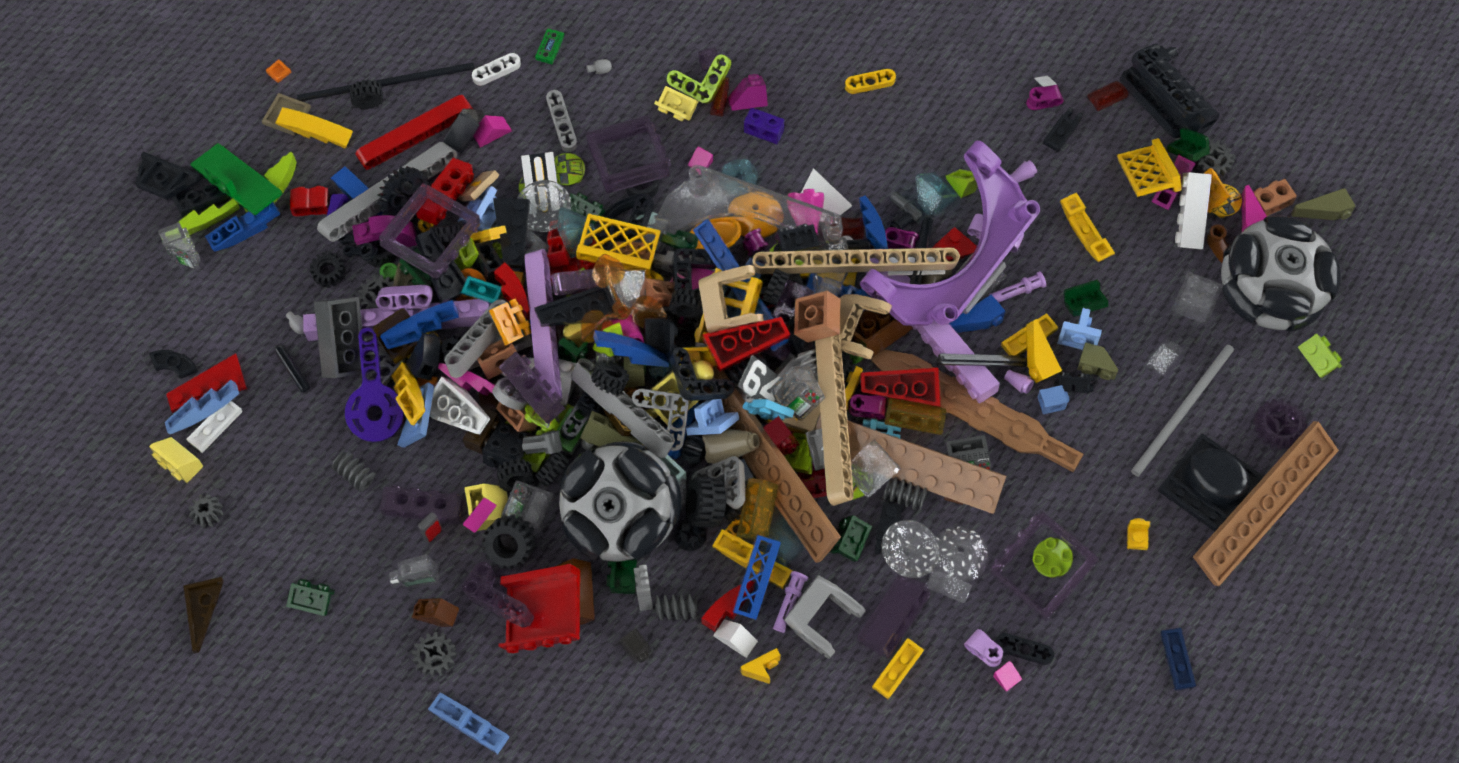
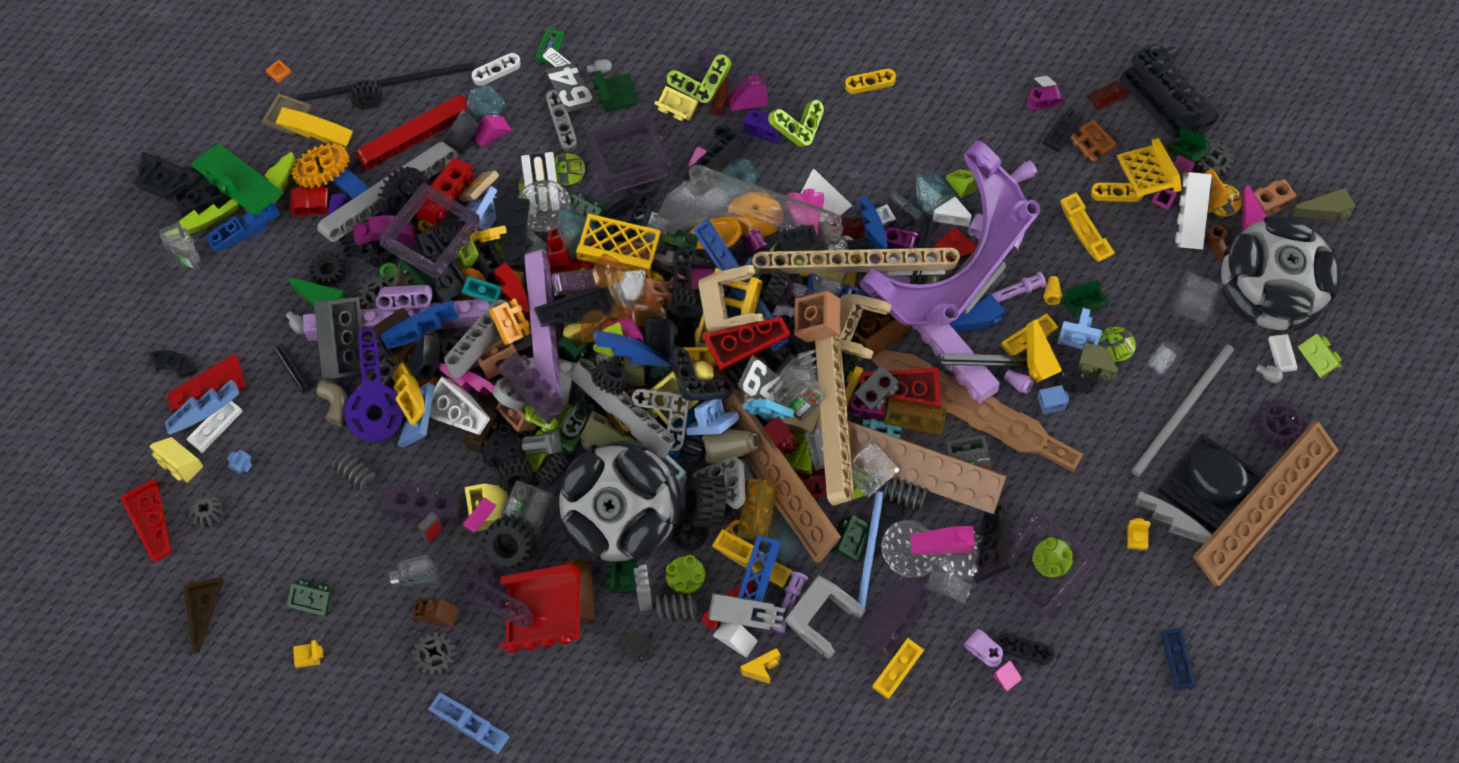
(148, 517): none -> red wing
(239, 461): none -> medium blue gear
(307, 654): none -> yellow bracket
(314, 292): none -> green slope
(331, 158): none -> light orange gear
(337, 398): none -> dark tan cylinder
(486, 93): none -> clear light blue plate
(555, 58): none -> white sticker
(570, 87): none -> sticker
(614, 91): none -> dark green bracket
(685, 574): none -> lime dish
(722, 152): none -> black beam
(739, 611): none -> light grey hinge
(798, 128): none -> lime beam
(870, 548): none -> light blue piece
(873, 384): none -> dark grey brick
(885, 214): none -> white tile
(943, 541): none -> dark pink slope
(952, 213): none -> white slope
(994, 546): none -> black wing
(1053, 291): none -> yellow cone
(1096, 137): none -> dark orange plate
(1118, 343): none -> lime dish
(1131, 197): none -> yellow beam
(1179, 522): none -> light grey slope
(1270, 373): none -> light grey cylinder
(1282, 353): none -> white tile

